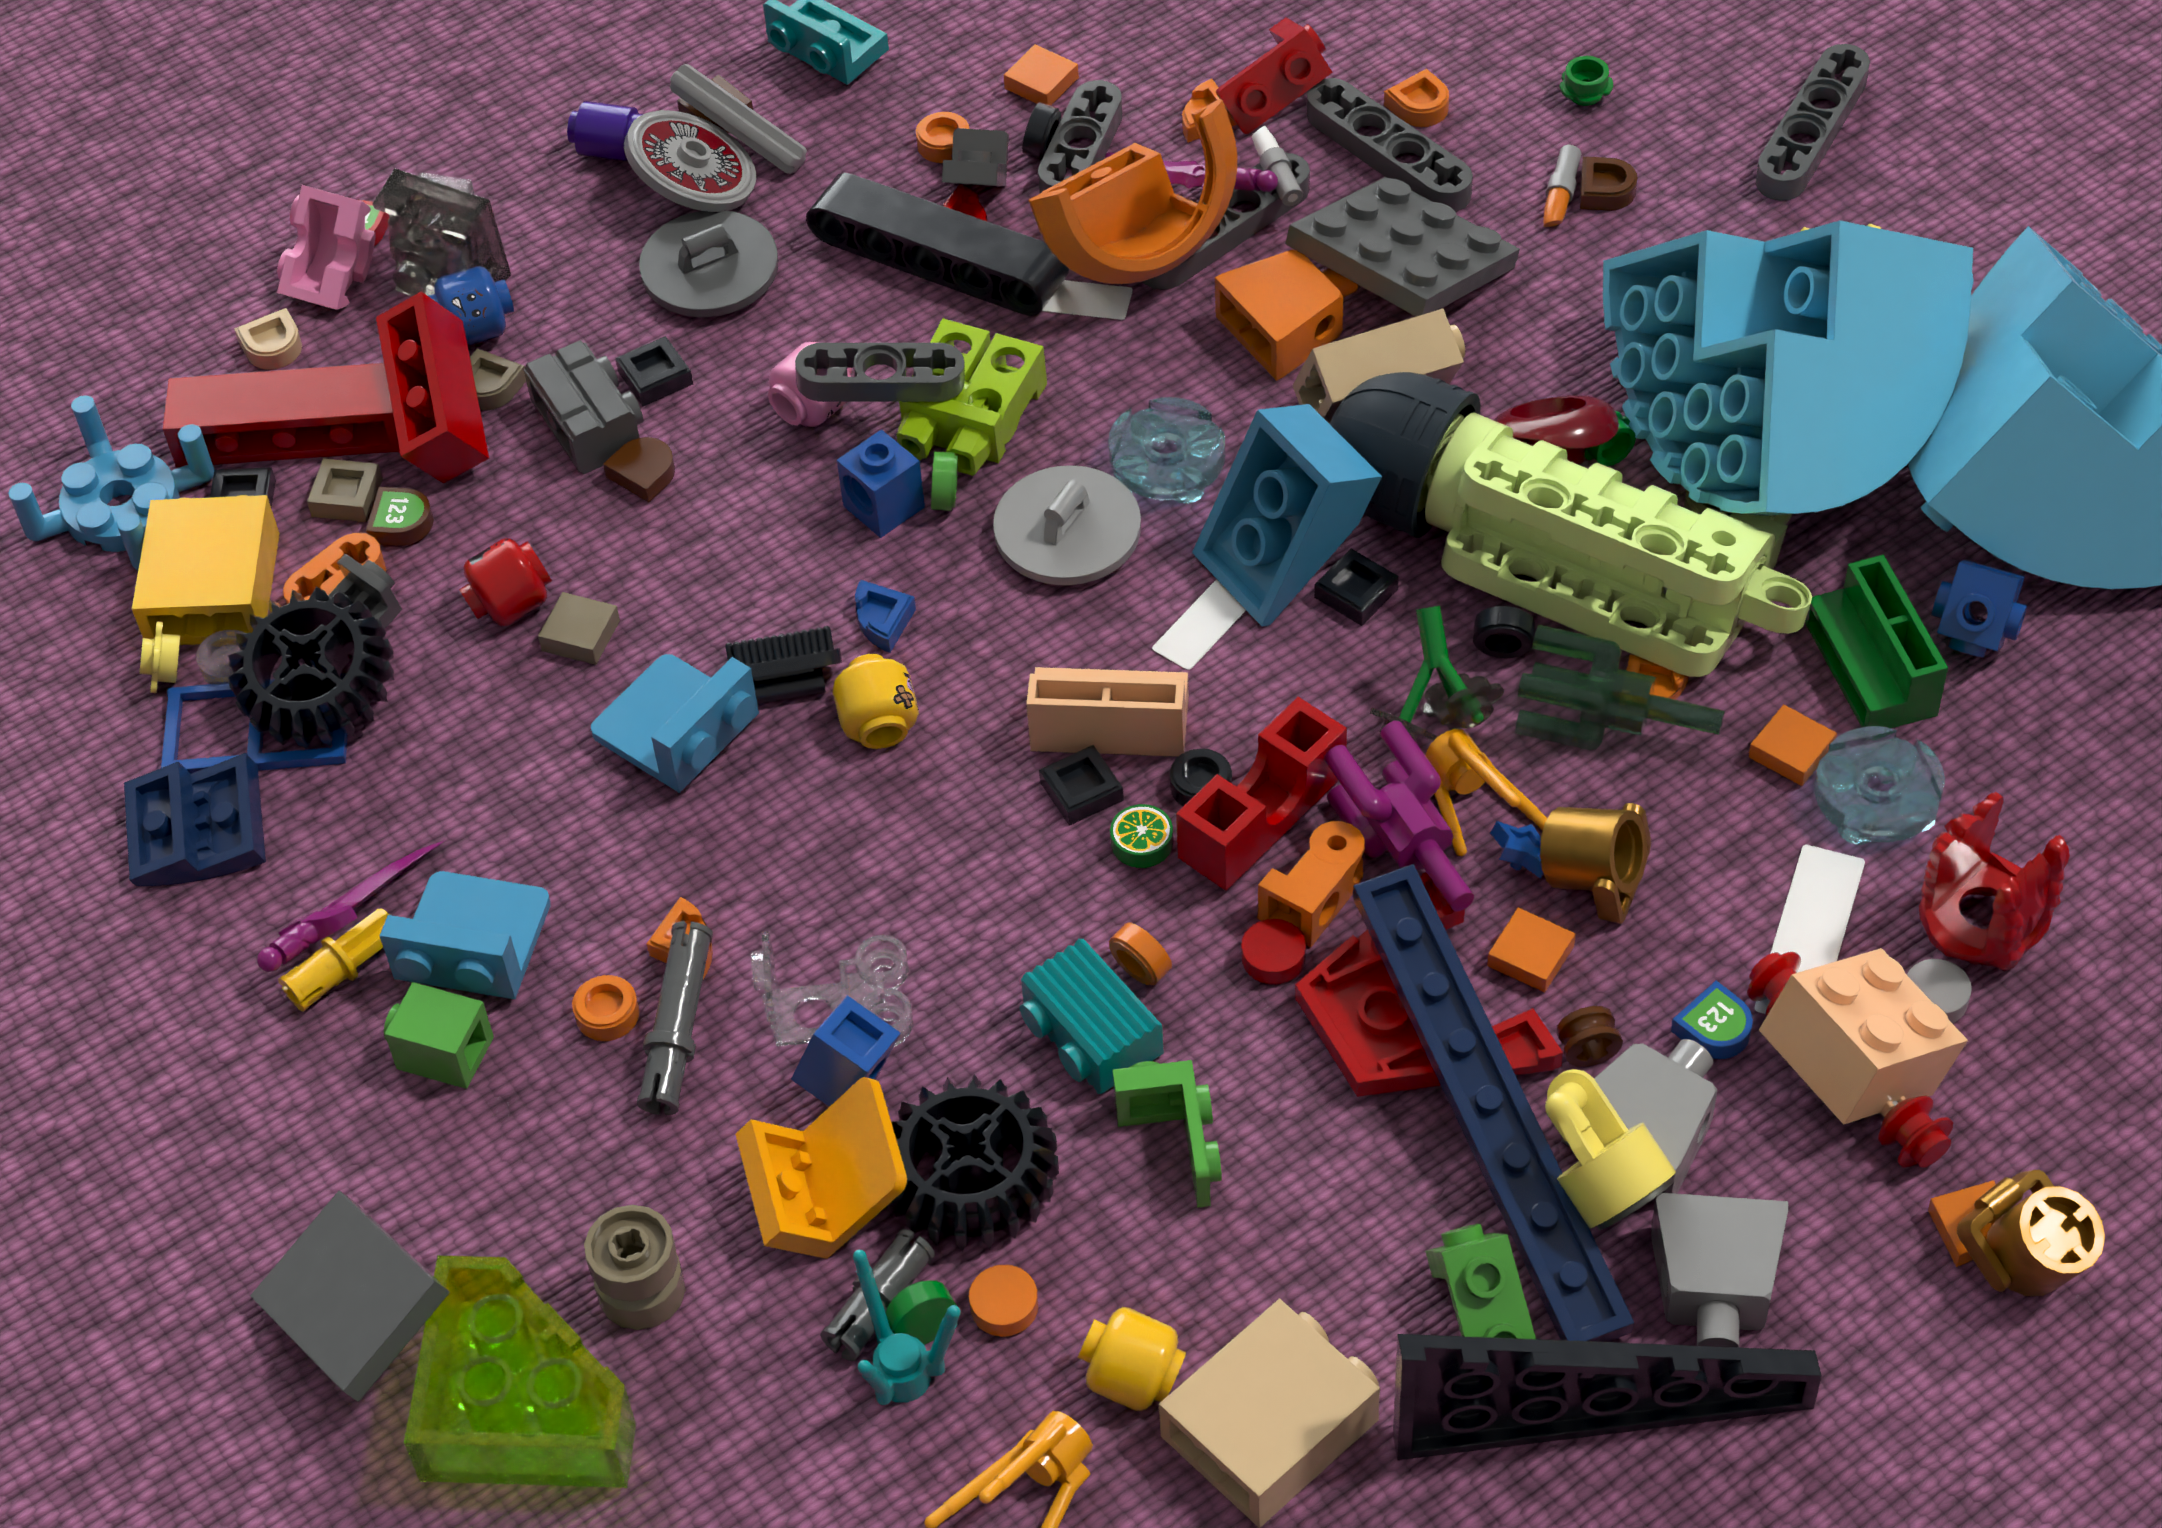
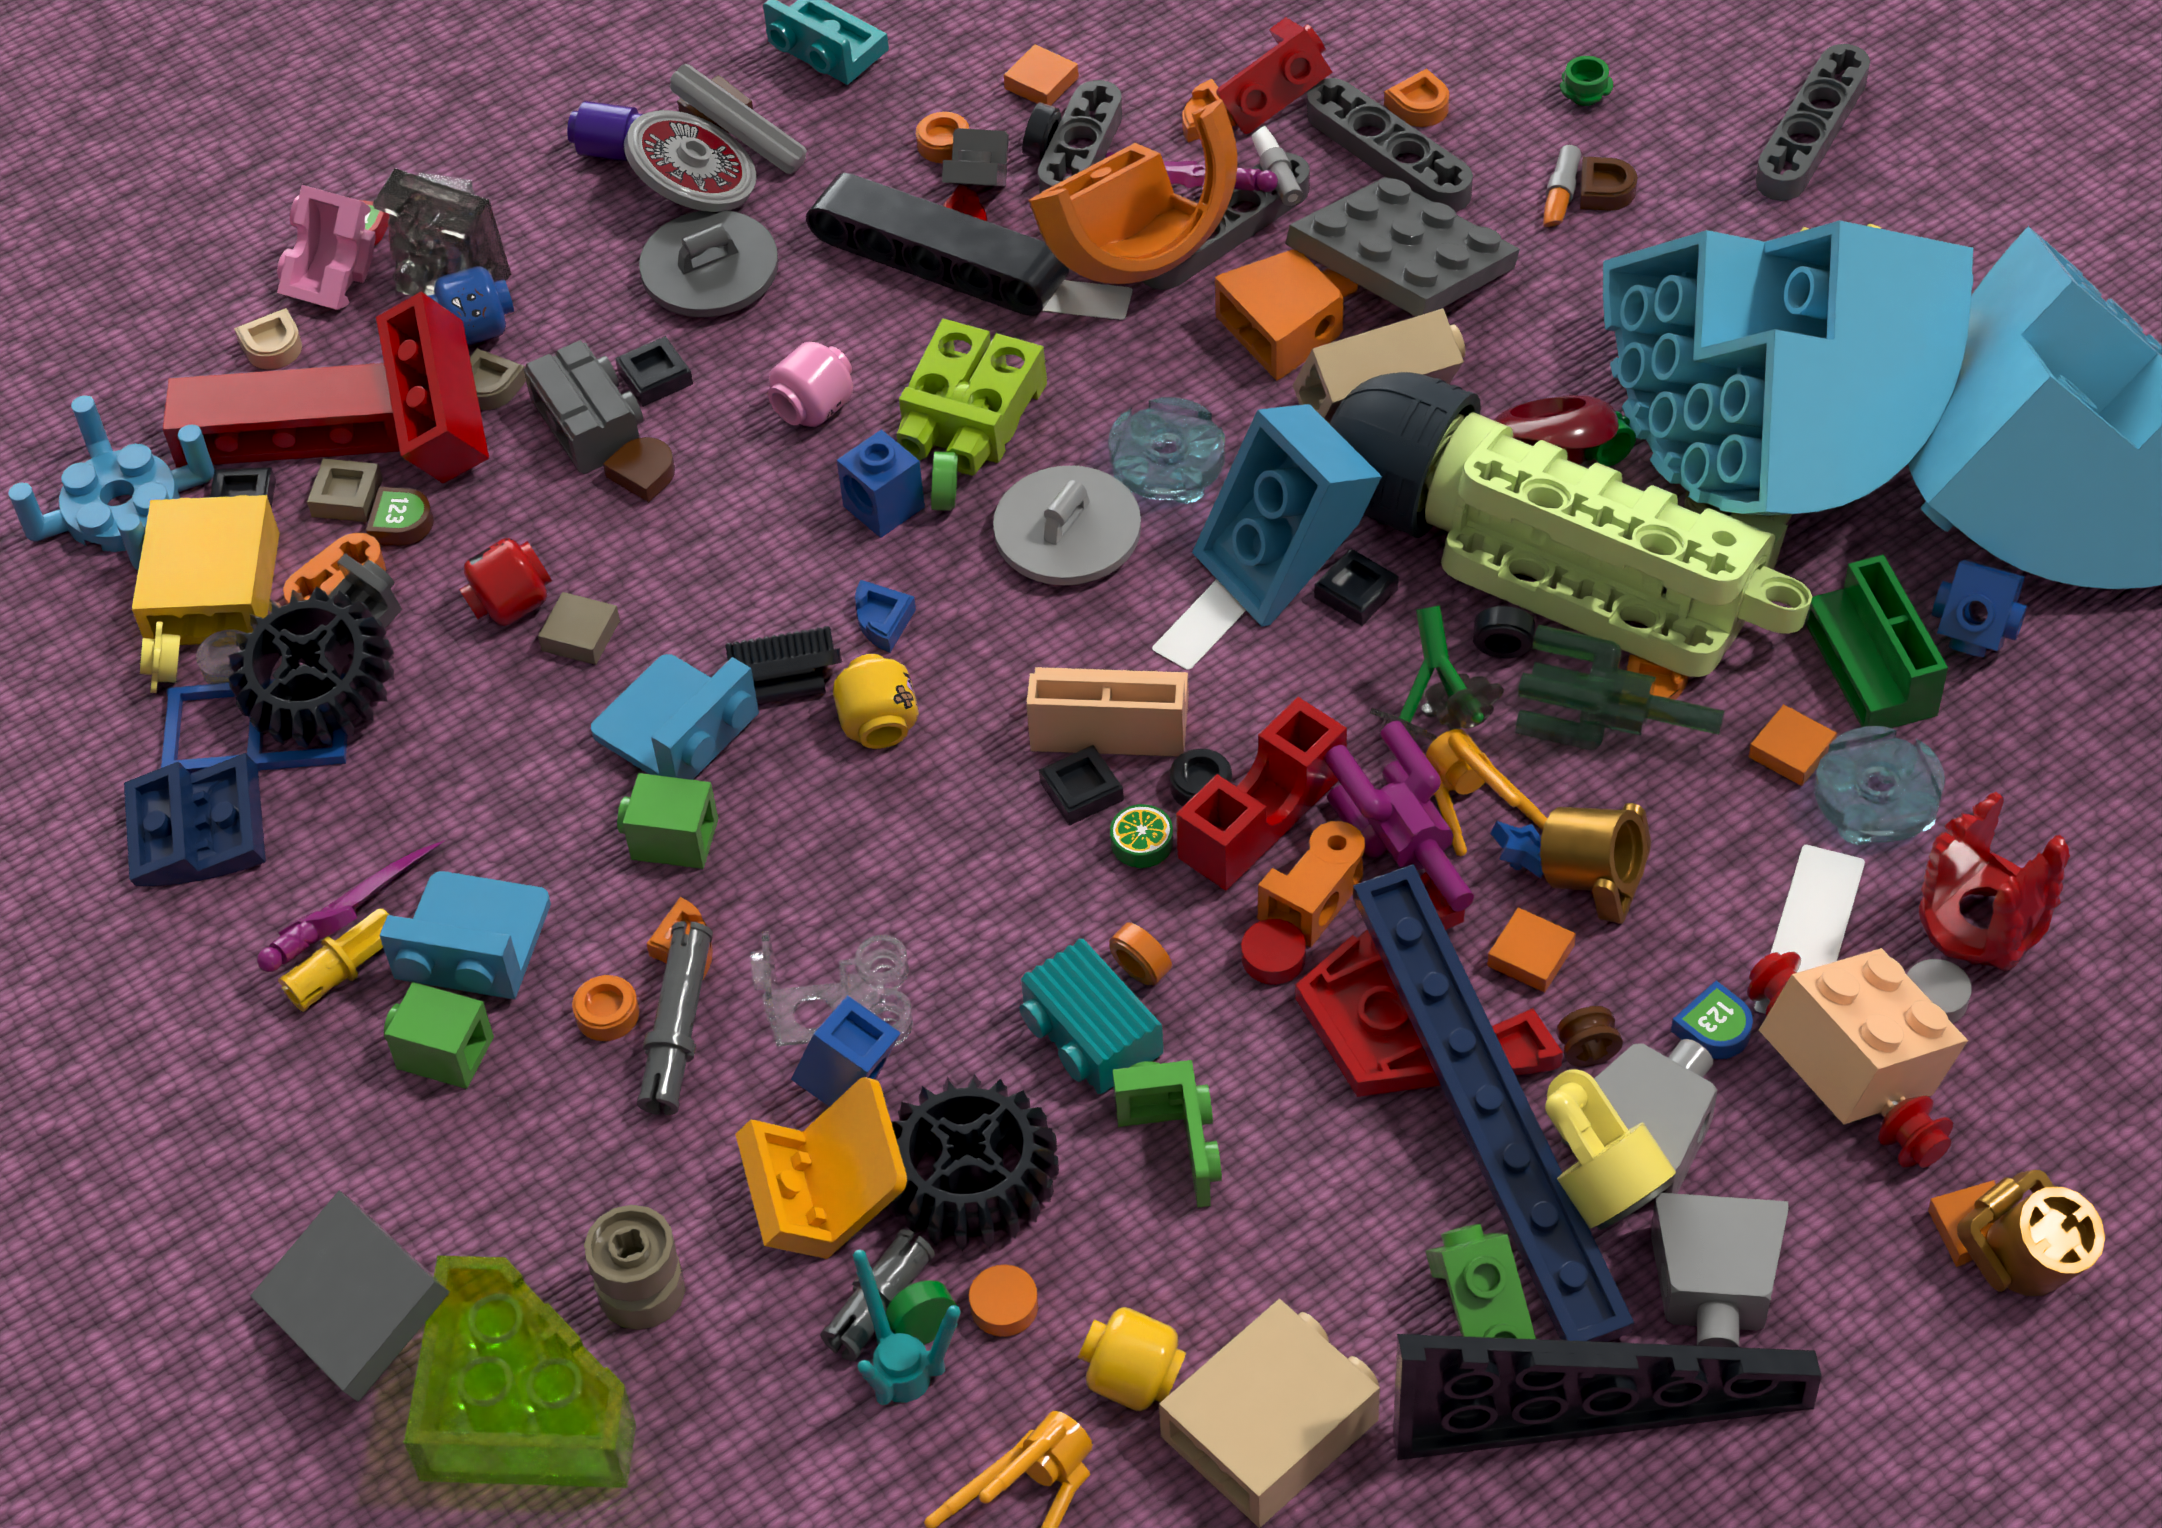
(669, 820): none -> bright green brick
(898, 388): dark grey beam -> none

